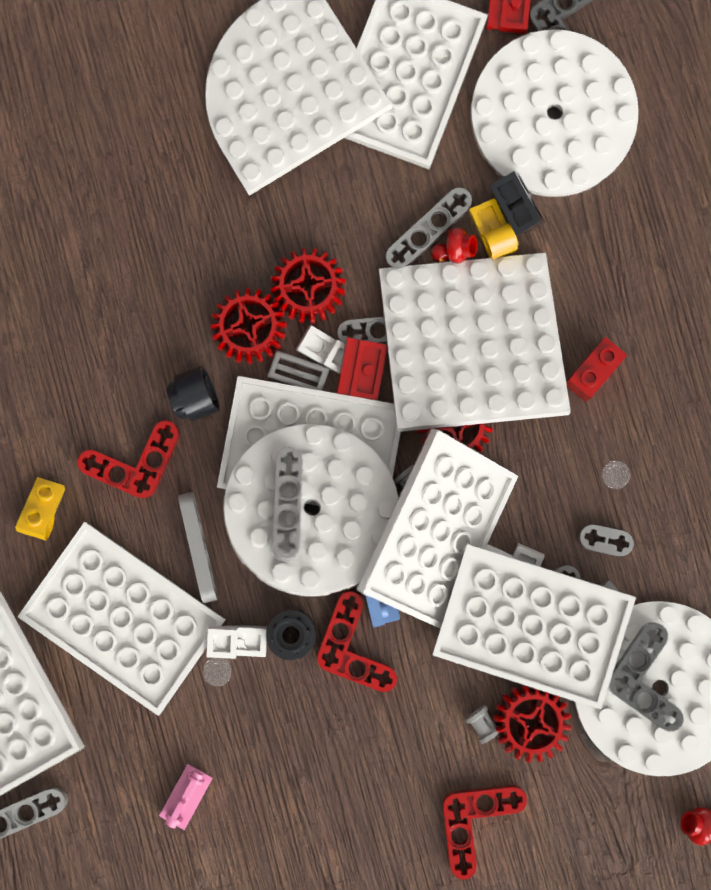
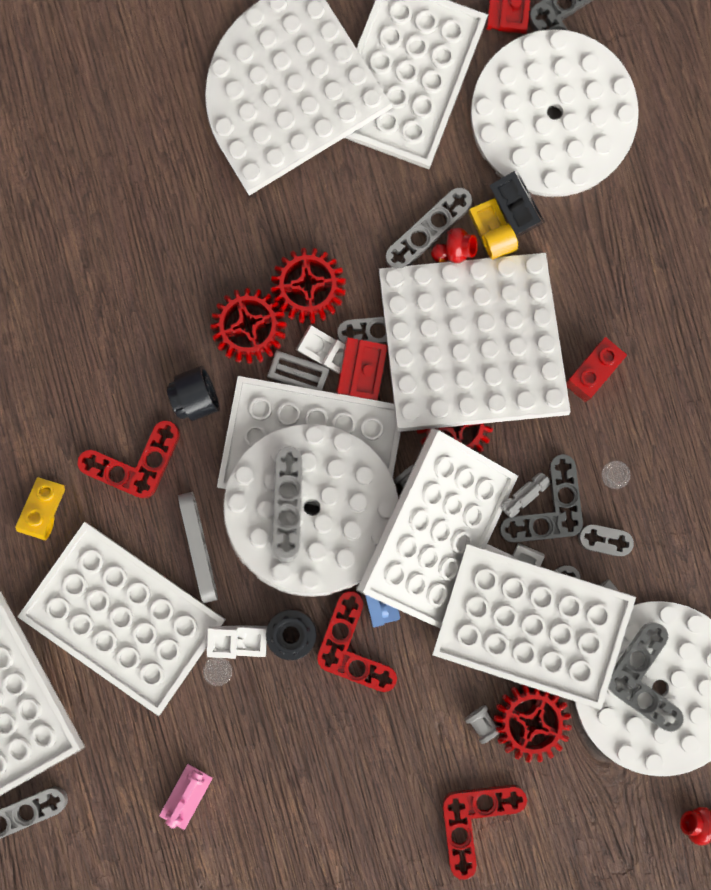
(525, 495): none -> light grey axle
(555, 518): none -> dark grey beam

